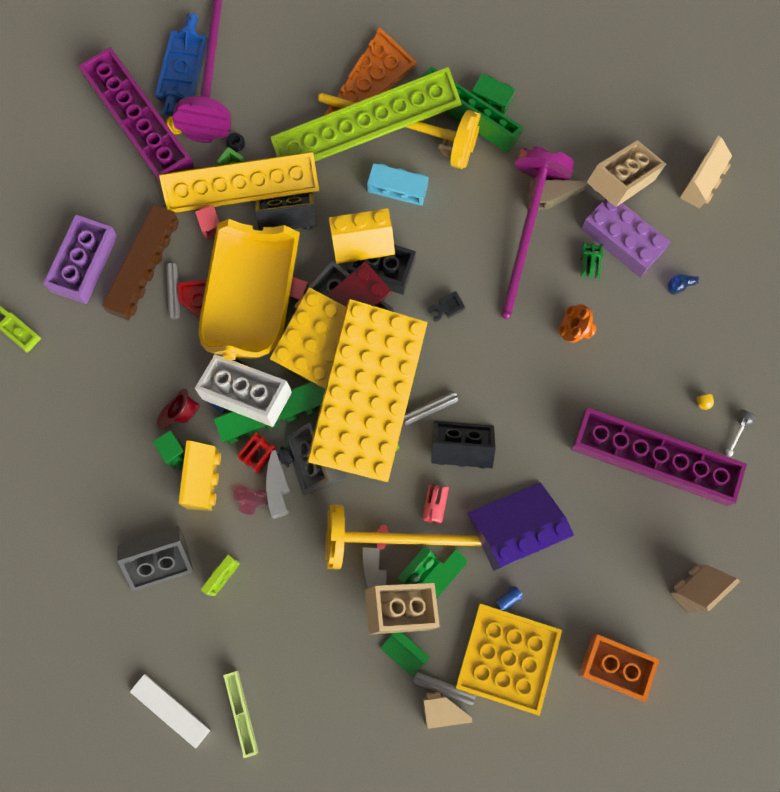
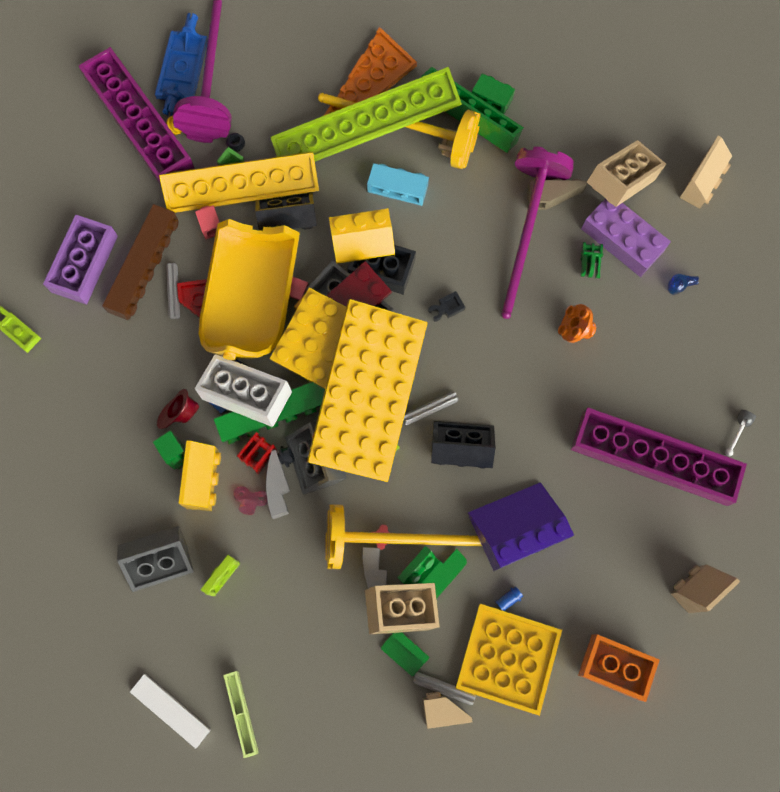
(435, 504): coral arm -> none
(705, 402): yellow hinge -> none

